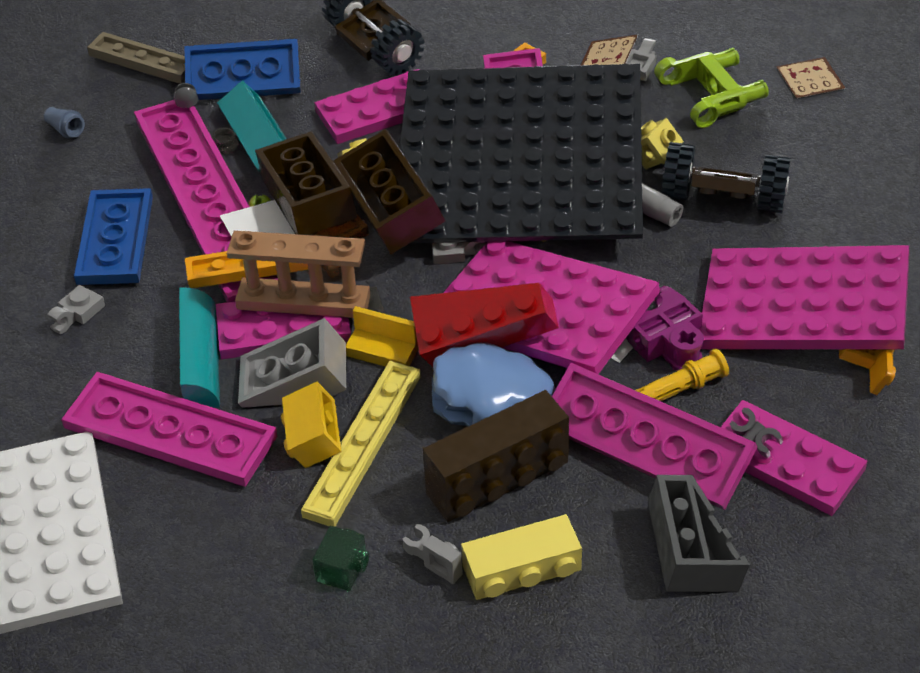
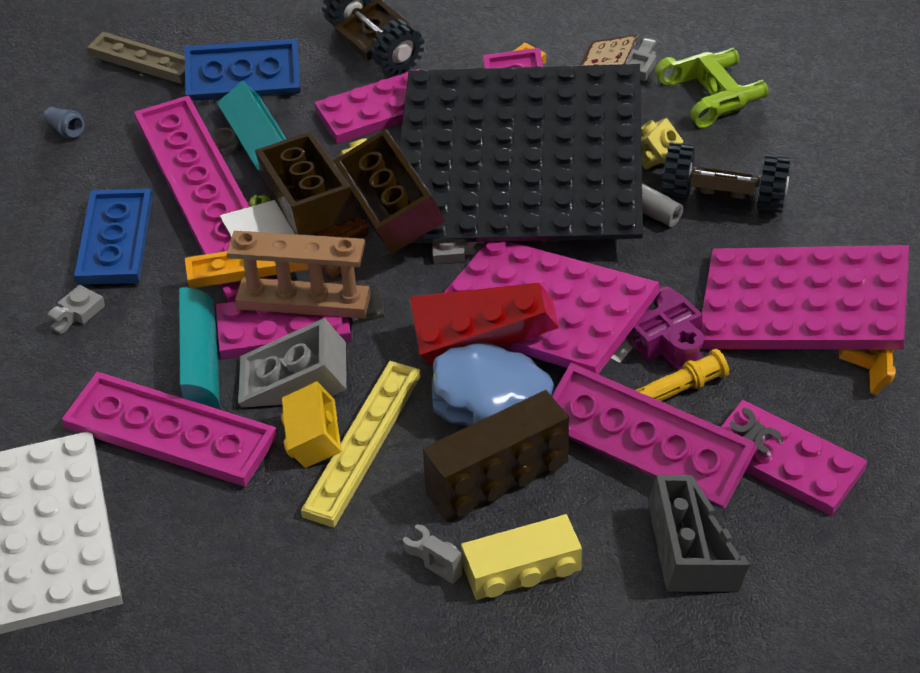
(185, 95): dark grey hinge -> none
(340, 558): clear green brick -> none
(381, 338): yellow panel -> none
(810, 77): tan sticker -> none

